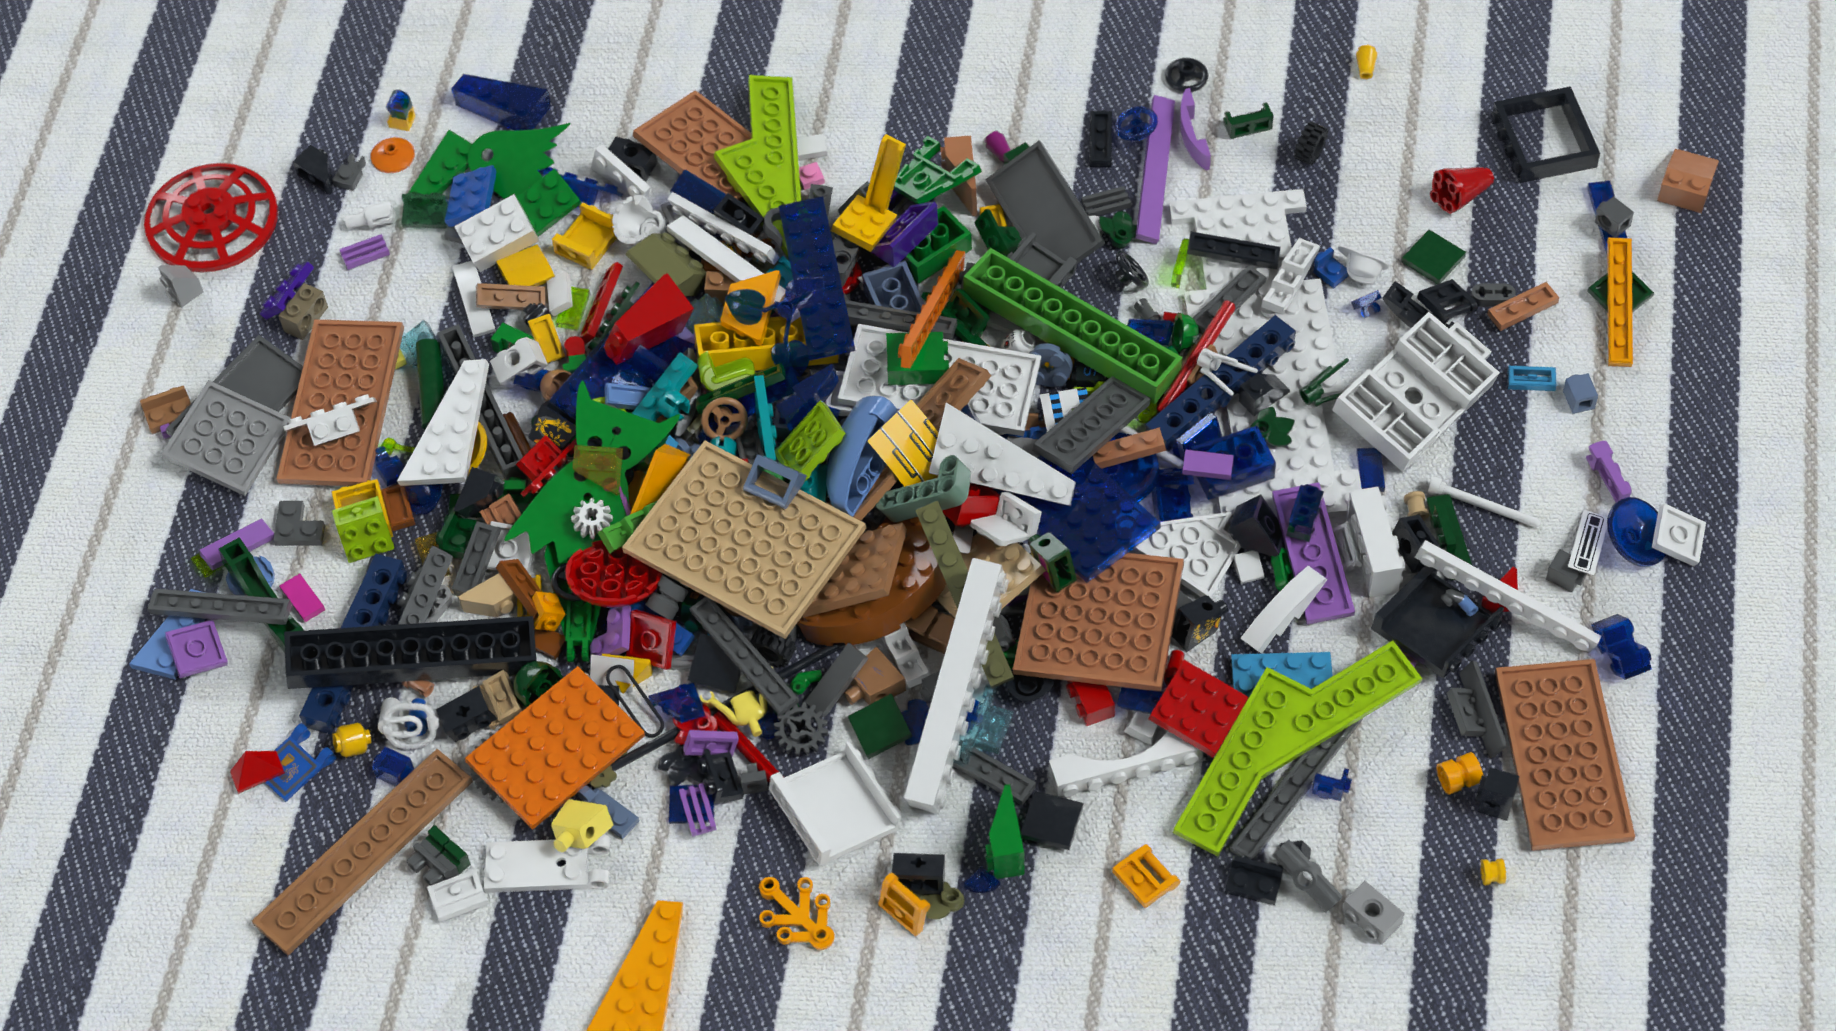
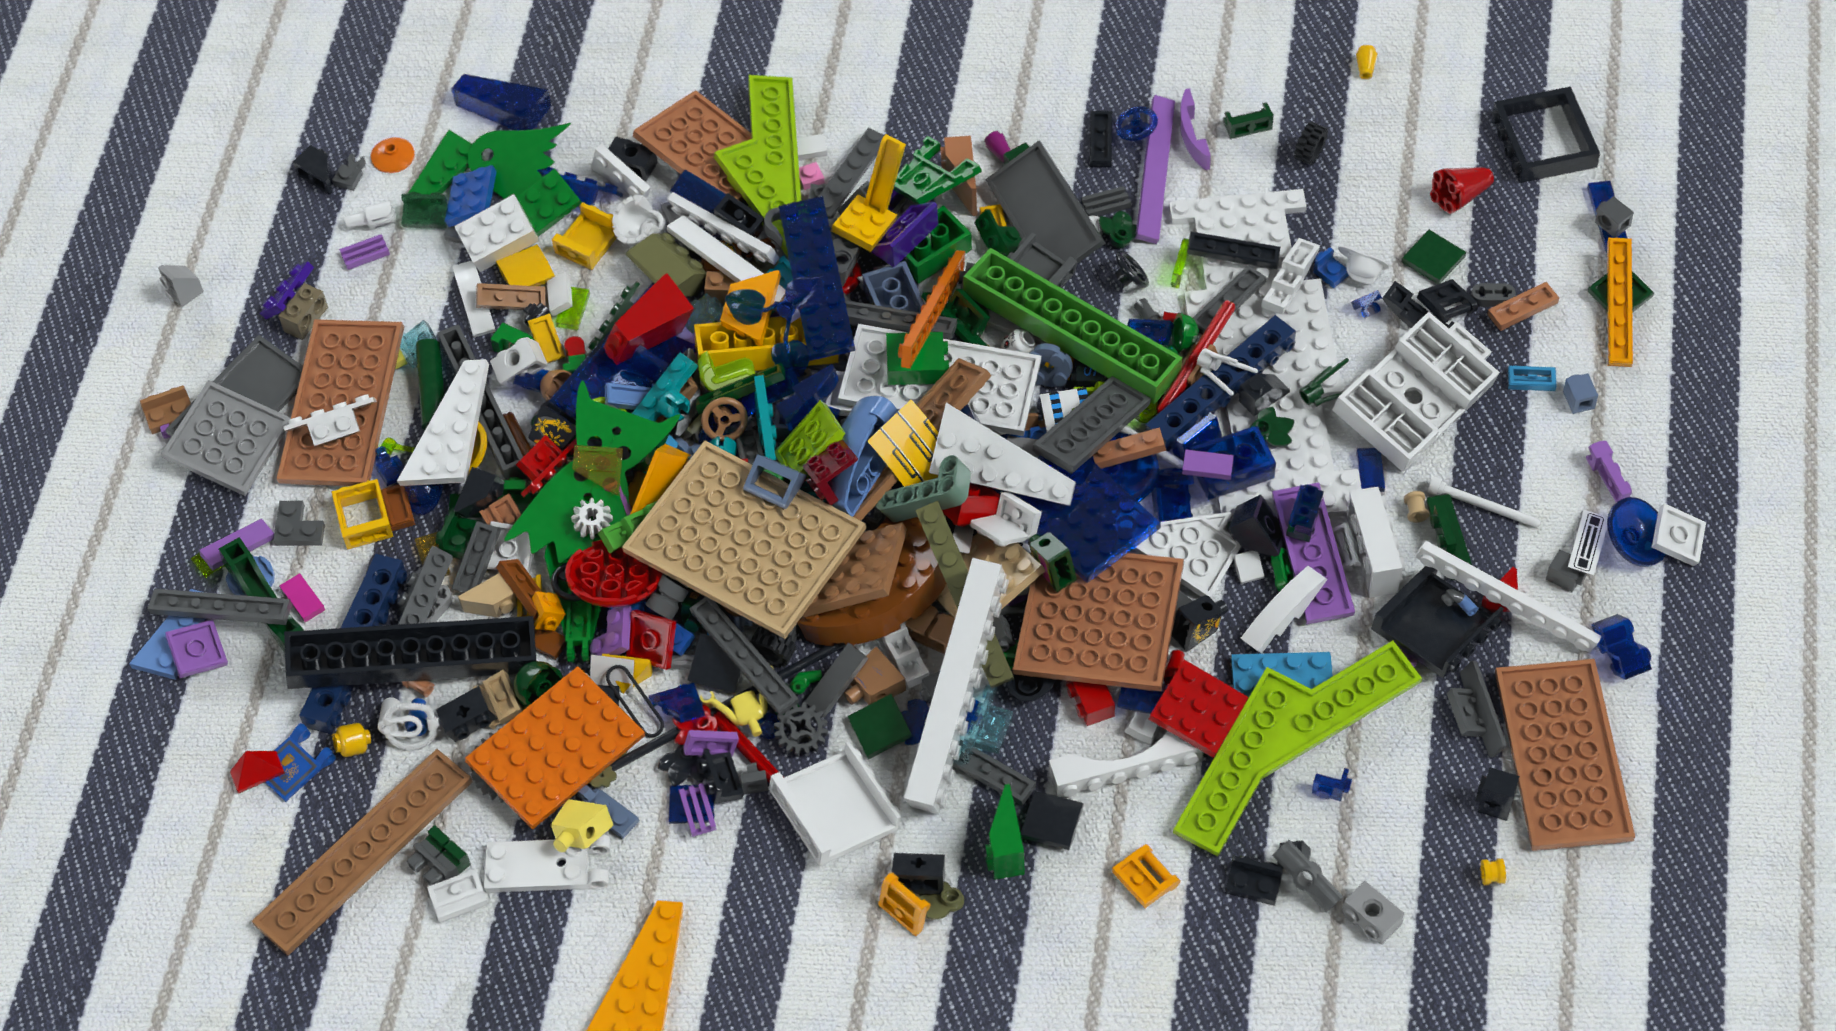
(214, 222): red dish -> none
(363, 529): lime bracket -> none
(392, 766): clear blue brick -> none
(401, 111): clear blue leg -> none
(600, 302): red tile -> none
(798, 915): light orange plant -> none
(827, 466): none -> dark red bracket
(851, 171): none -> dark grey plate
(982, 882): clear blue tile -> none
(1187, 71): black piece -> none
(1288, 795): dark grey tile -> none
(1411, 535): black brick -> none
(1457, 774): light orange wheel -> none
(1687, 180): nougat slope -> none

